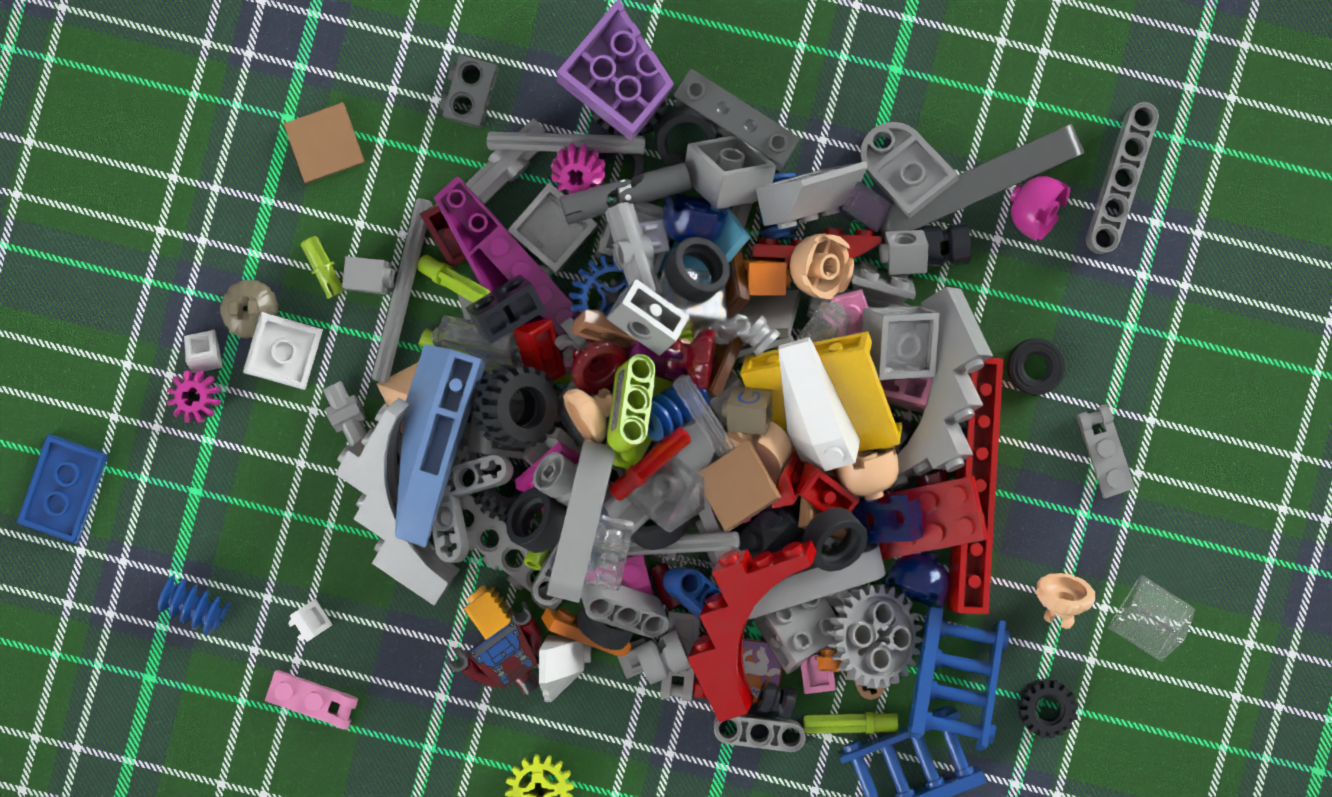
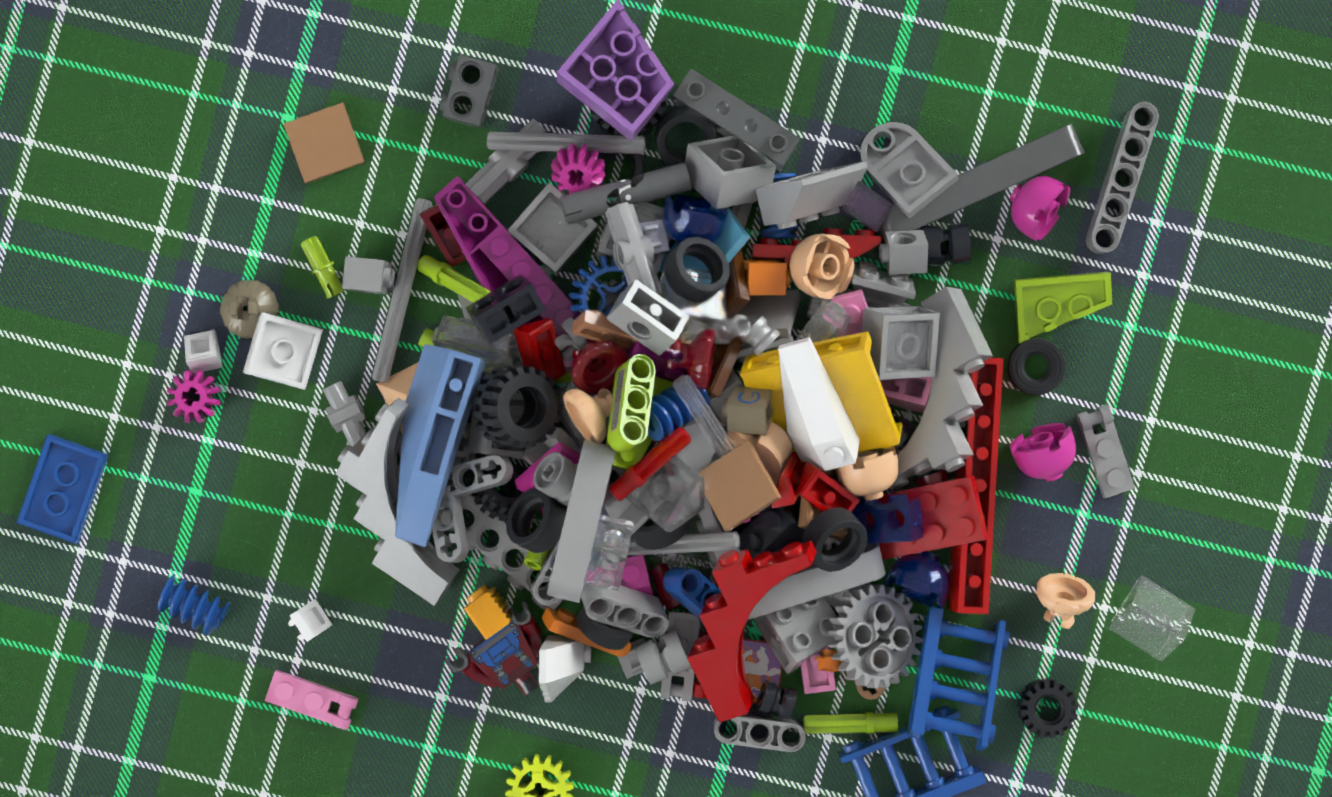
(691, 330): none -> clear plate
(1045, 452): none -> dark pink cylinder
(1055, 300): none -> lime wing

